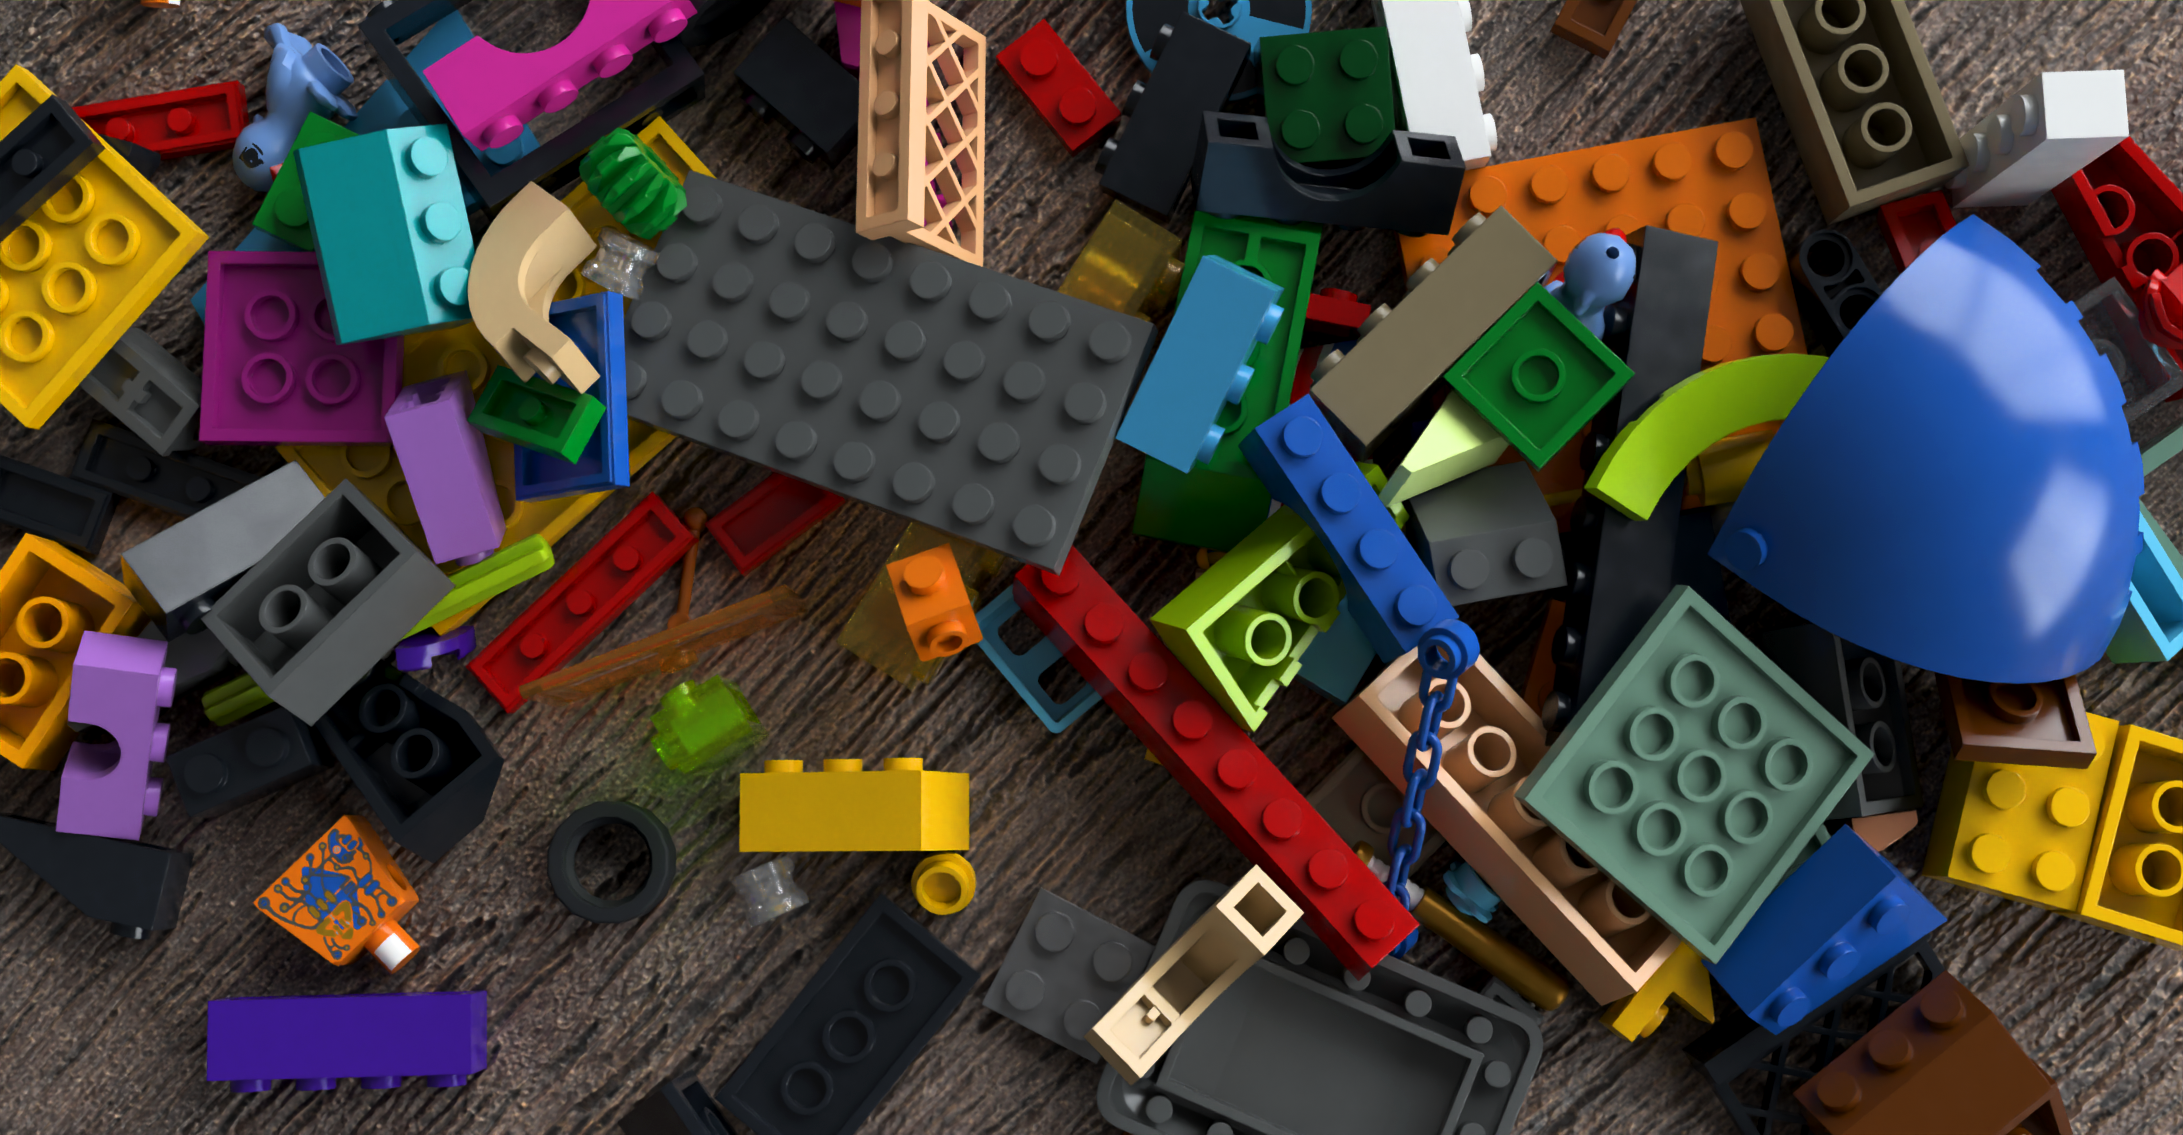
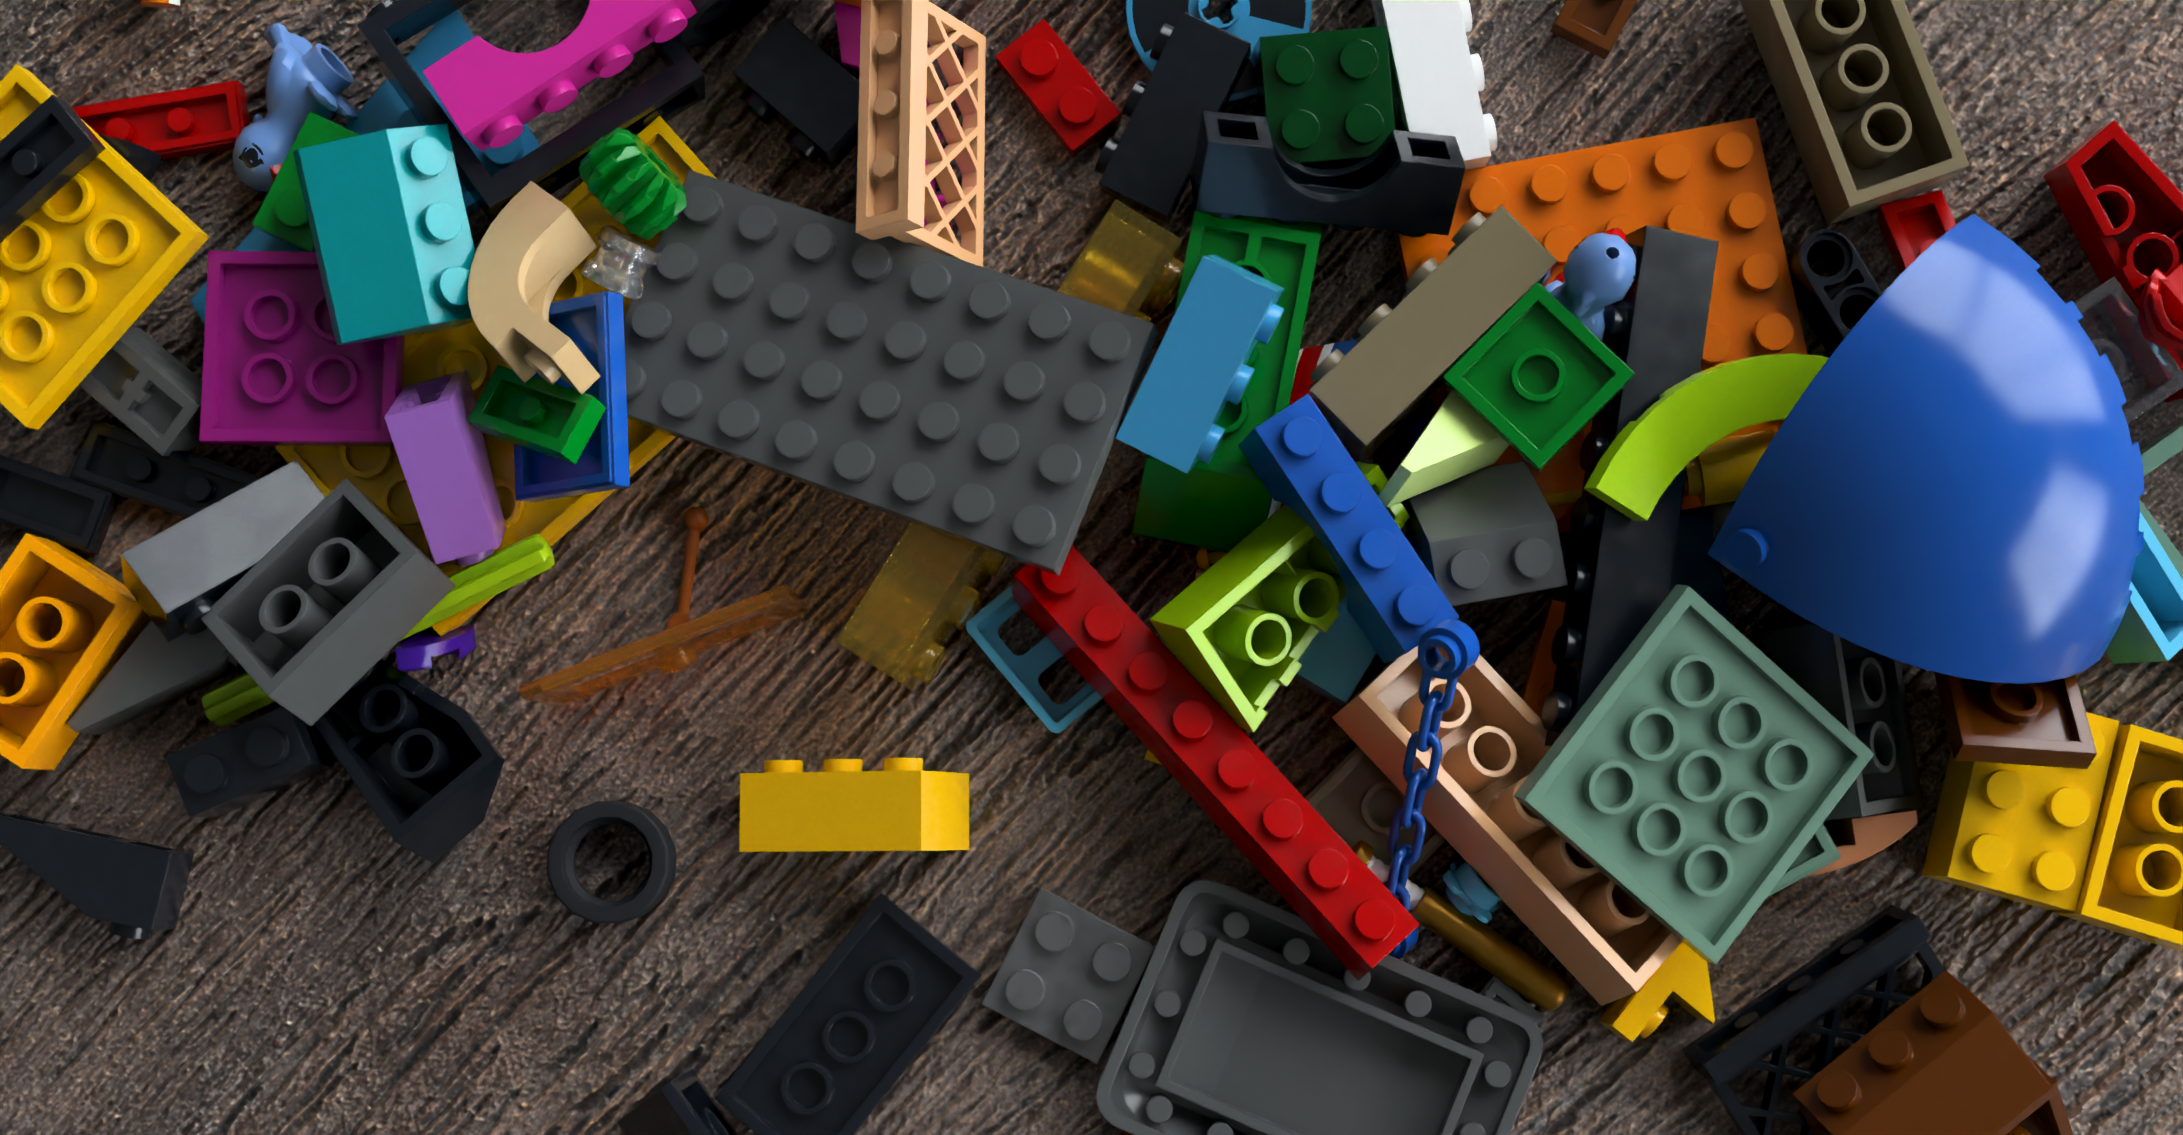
(120, 688): medium lavender arch -> none
(346, 898): torso -> none
(347, 1037): dark purple brick -> none
(583, 601): red tile -> none
(705, 726): clear neon green brick -> none
(769, 519): red tile -> none
(770, 891): clear wheel -> none
(934, 603): orange bracket -> none
(943, 882): yellow plate -> none
(1193, 973): tan arch -> none
(1335, 314): red plate -> none
(1822, 932): blue wedge -> none
(2041, 137): white brick -> none

